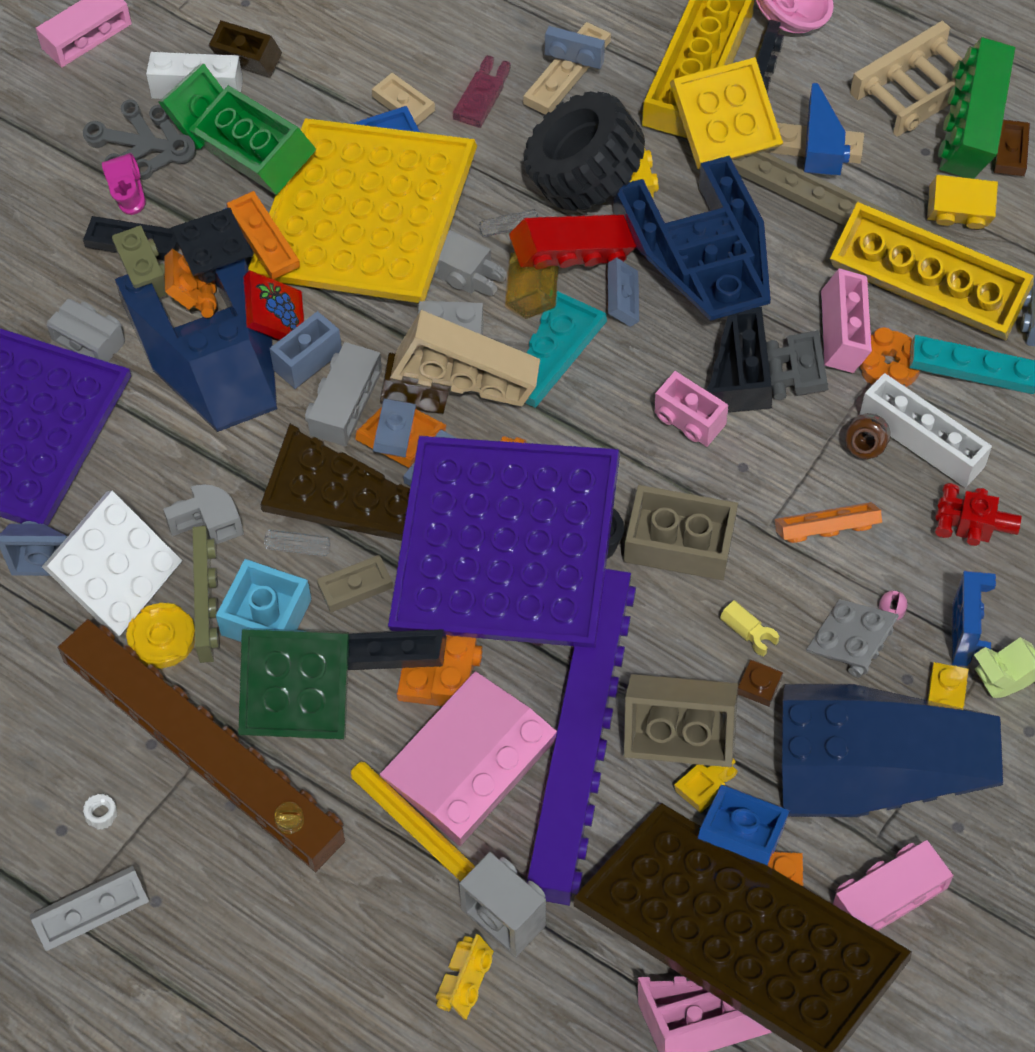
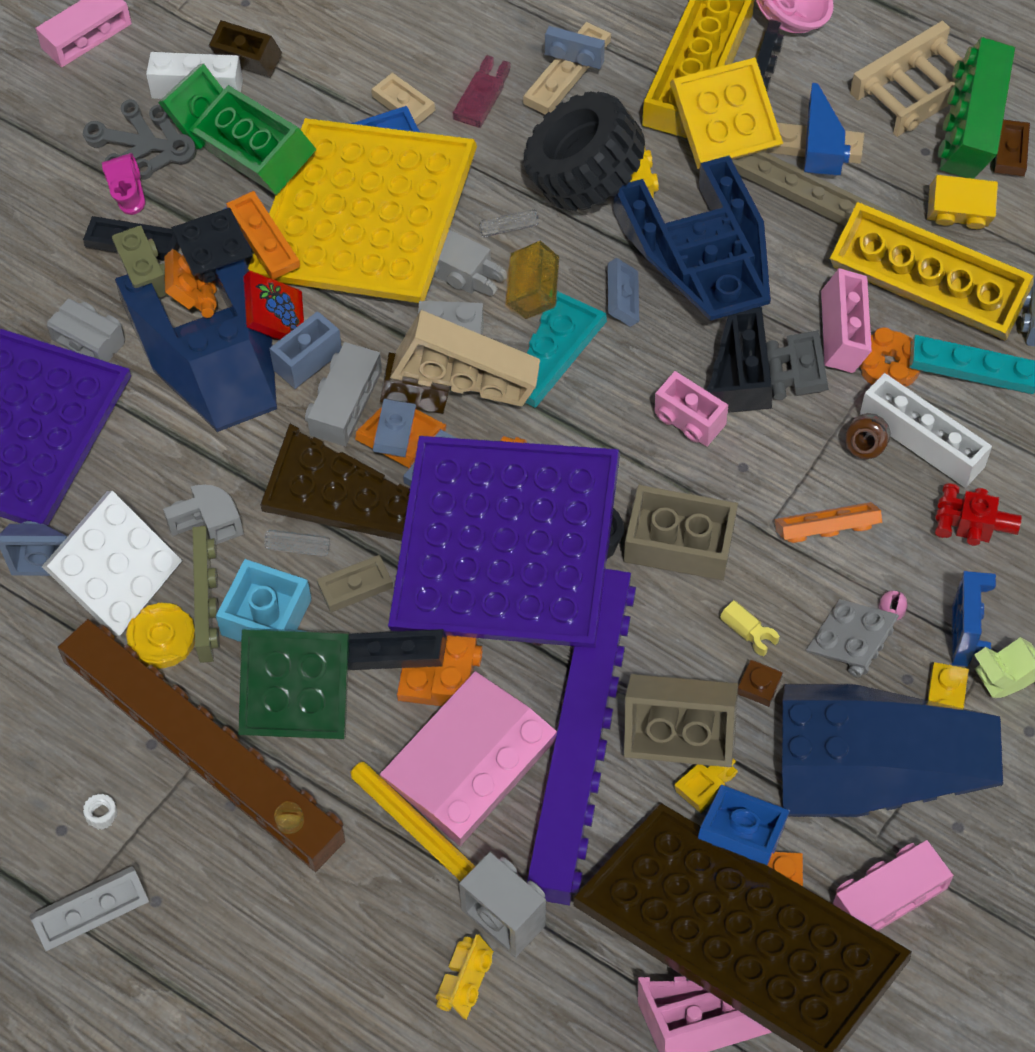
(571, 240): red brick -> none

